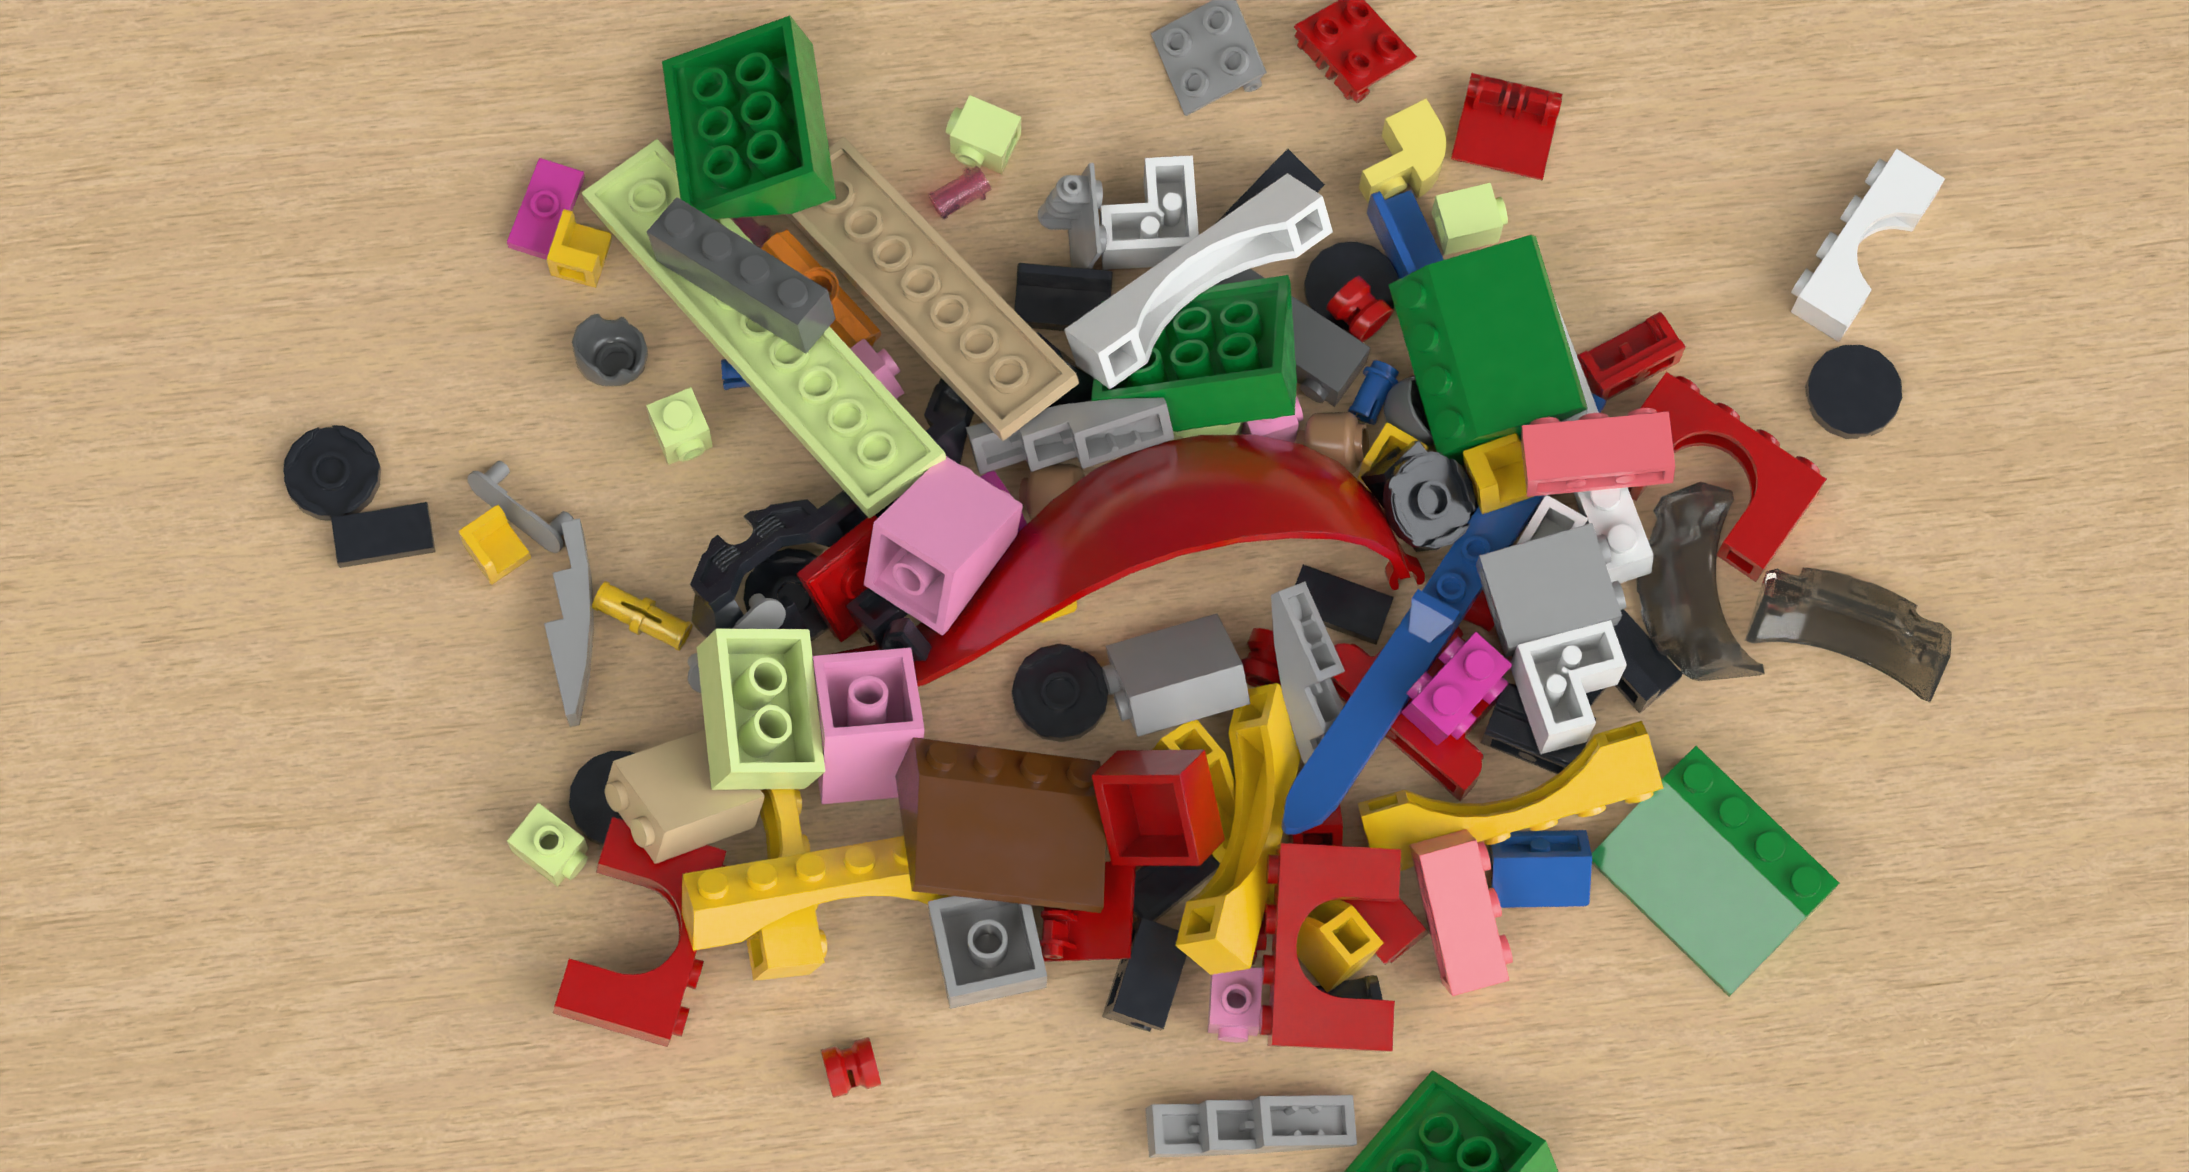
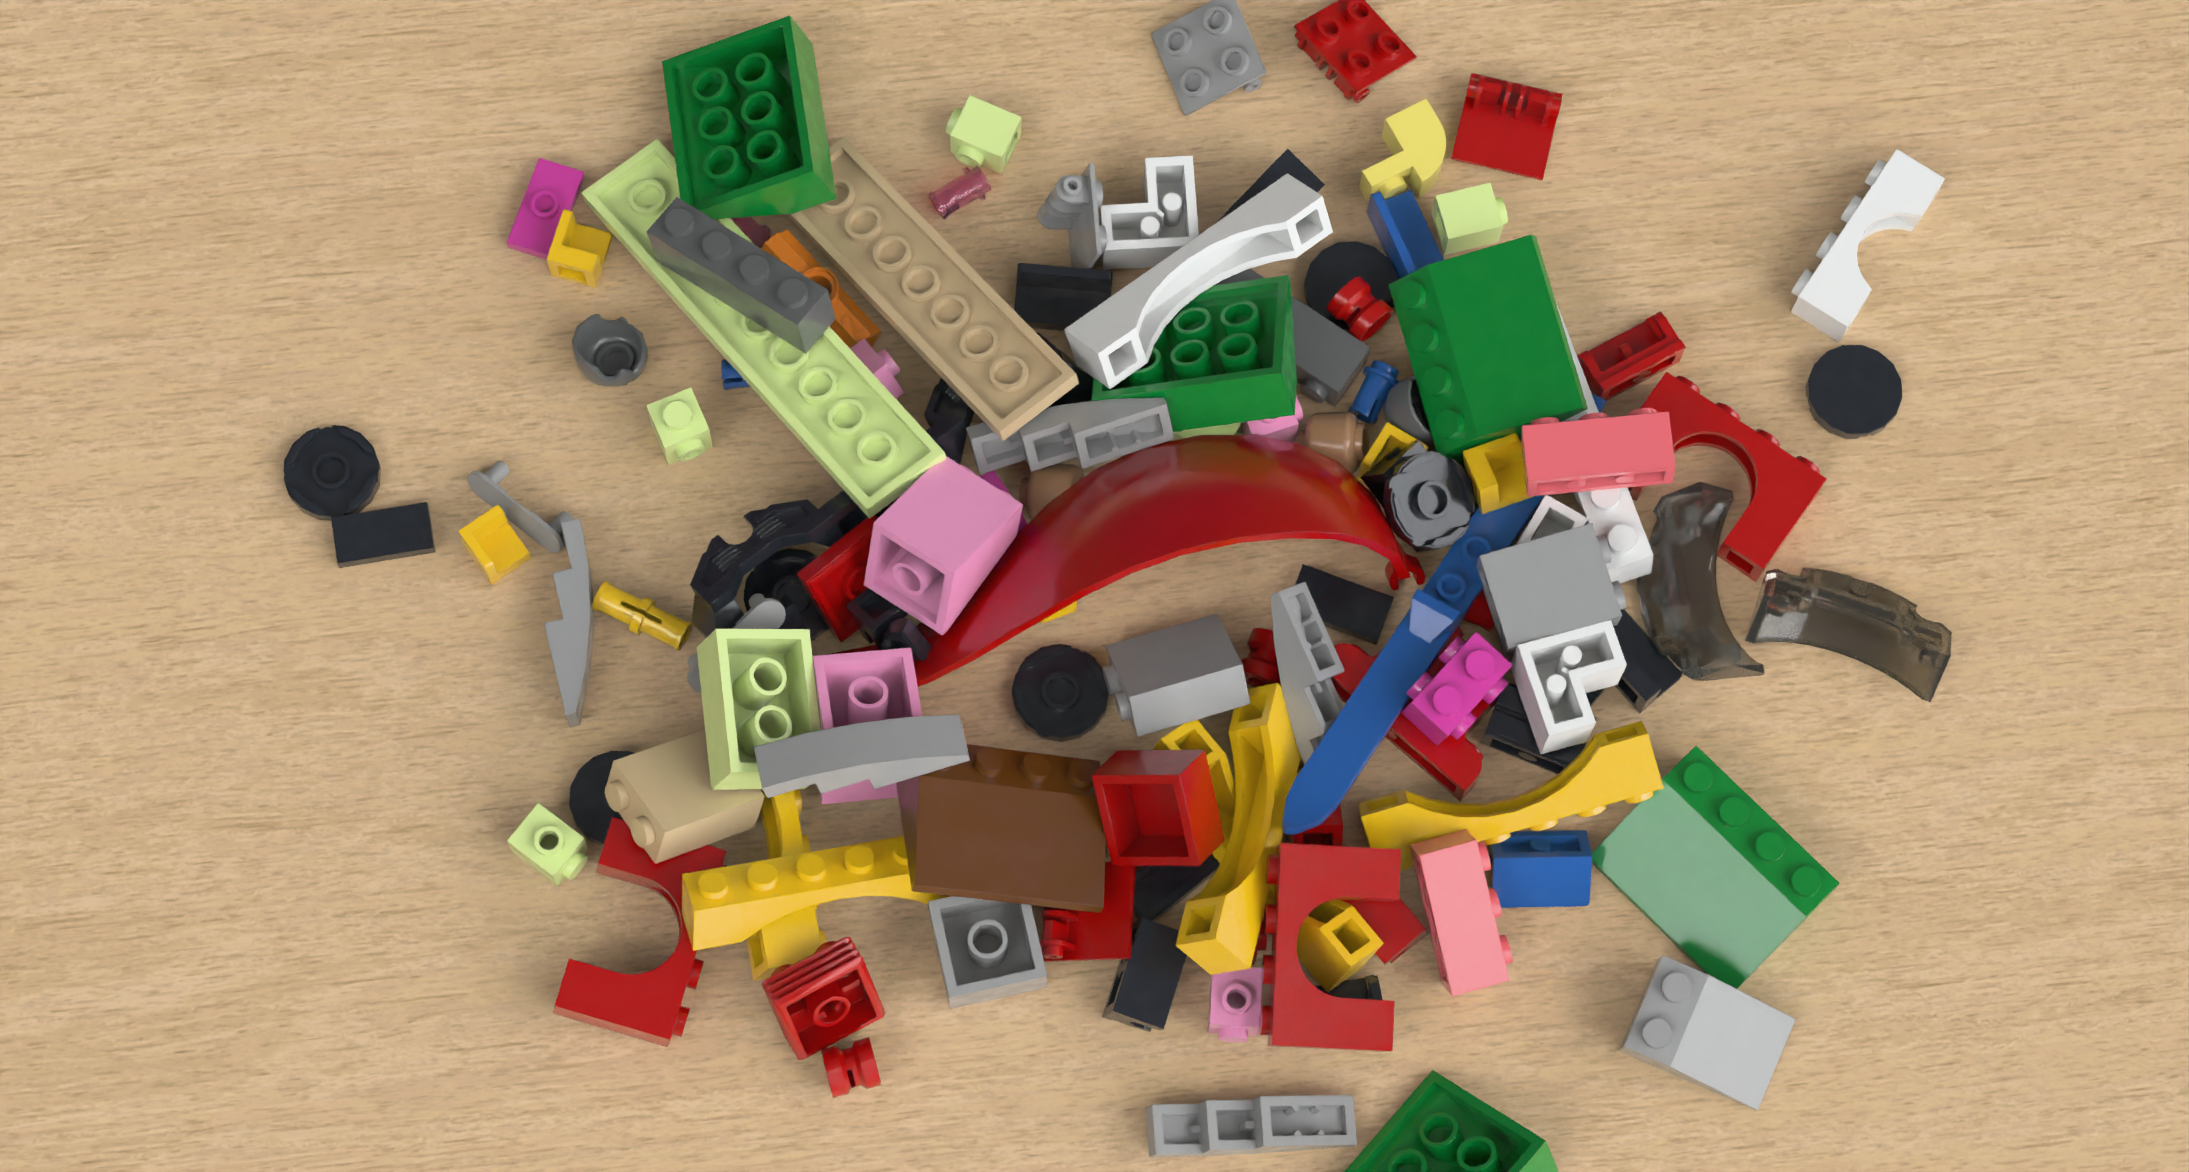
(823, 997): none -> red brick
(857, 752): none -> light grey slope
(1707, 1033): none -> slope

